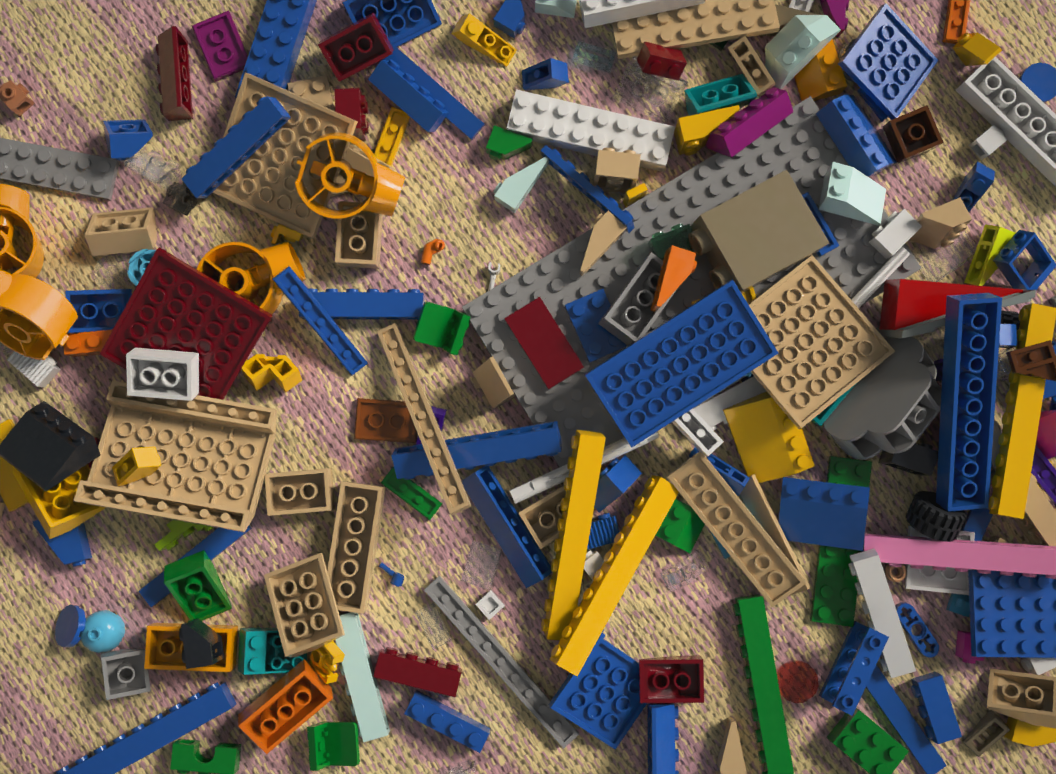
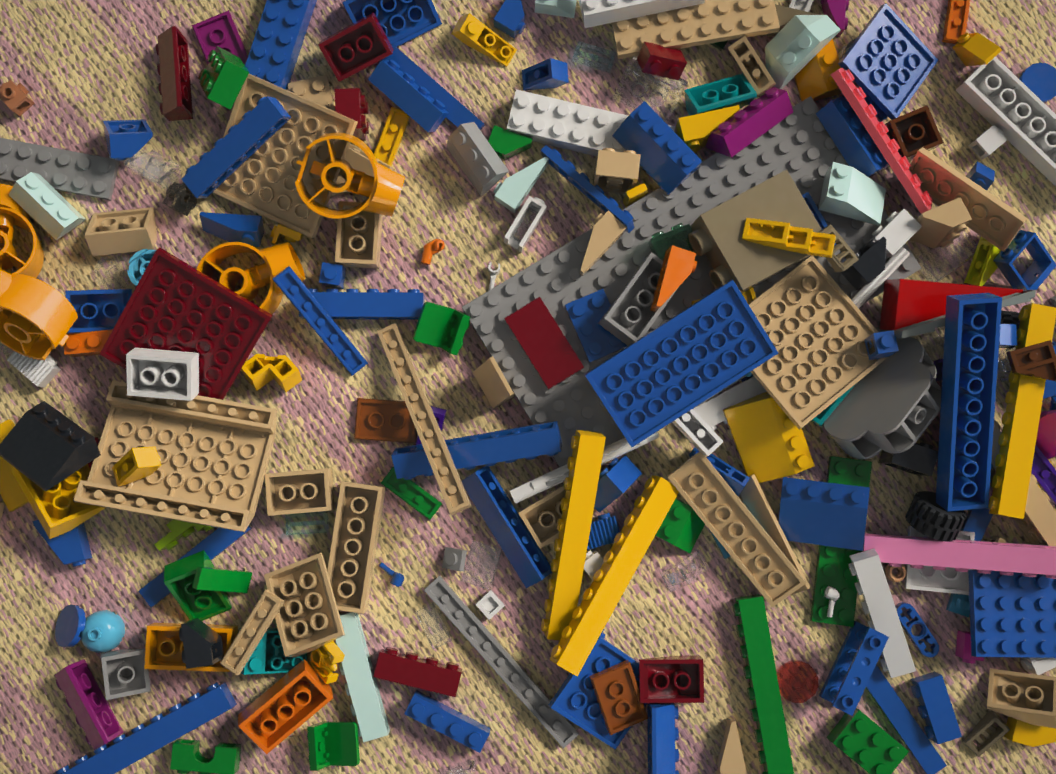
(45, 205): none -> light aqua slope
(88, 704): none -> magenta slope
(222, 580): none -> green tile
(223, 77): none -> green brick
(234, 227): none -> blue slope
(252, 632): none -> tan tile
(303, 523): none -> clear light blue tile
(332, 275): none -> blue brick
(454, 559): none -> light grey plate
(476, 157): none -> light grey slope
(525, 223): none -> white window
(618, 697): none -> dark orange tile
(661, 149): none -> blue slope
(788, 238): none -> yellow slope
(833, 595): none -> white hand
(846, 251): none -> dark tan slope
(869, 265): none -> black slope
(878, 133): none -> coral plate
(881, 345): none -> blue brick
(989, 215): none -> tan plate

